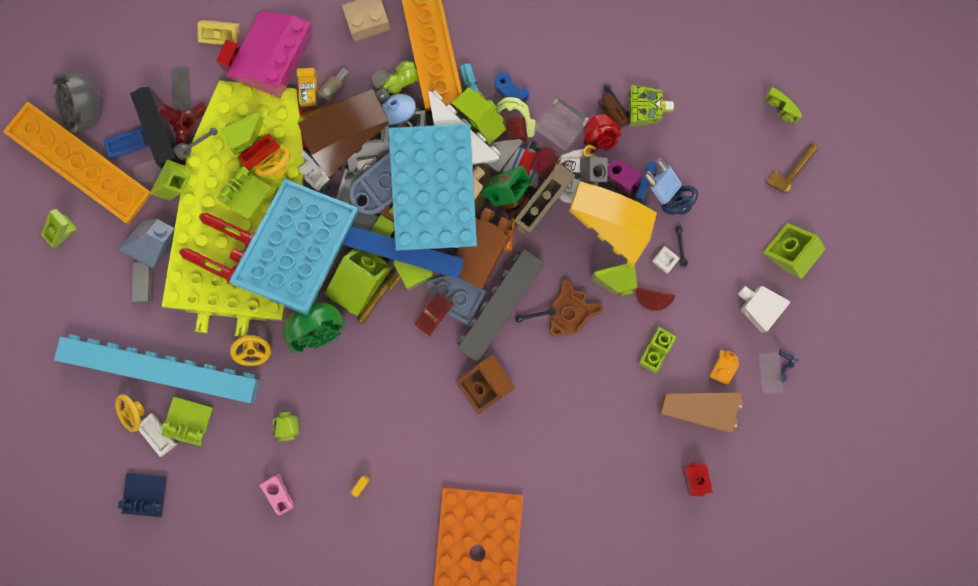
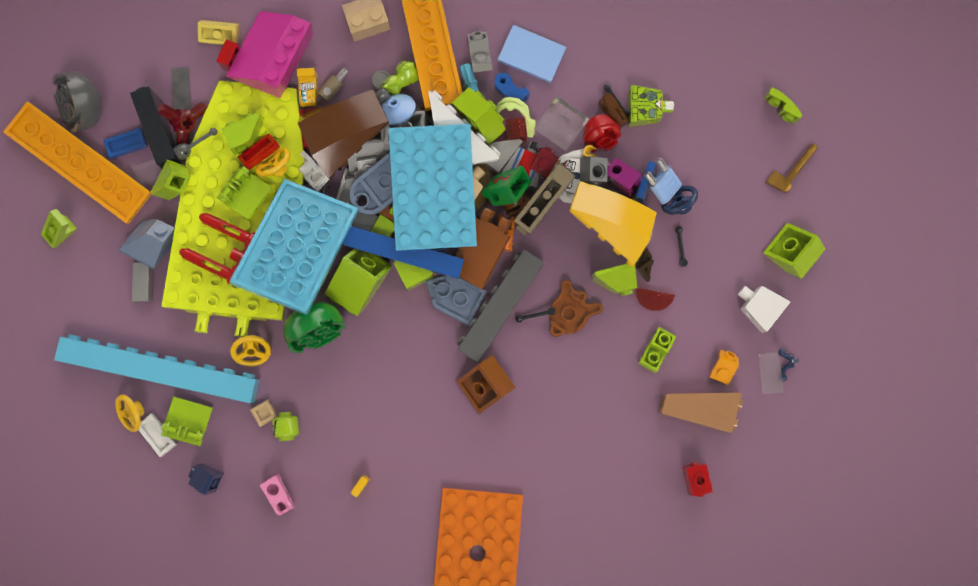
(143, 495): dark blue hinge -> none
(205, 478): none -> dark blue slope
(264, 413): none -> tan tile
(389, 283): pearl gold piece -> none
(434, 314): clear red slope -> none
(479, 51): none -> light grey slope
(531, 54): none -> light blue tile
(645, 264): none -> dark brown slope
(665, 259): white tile -> none

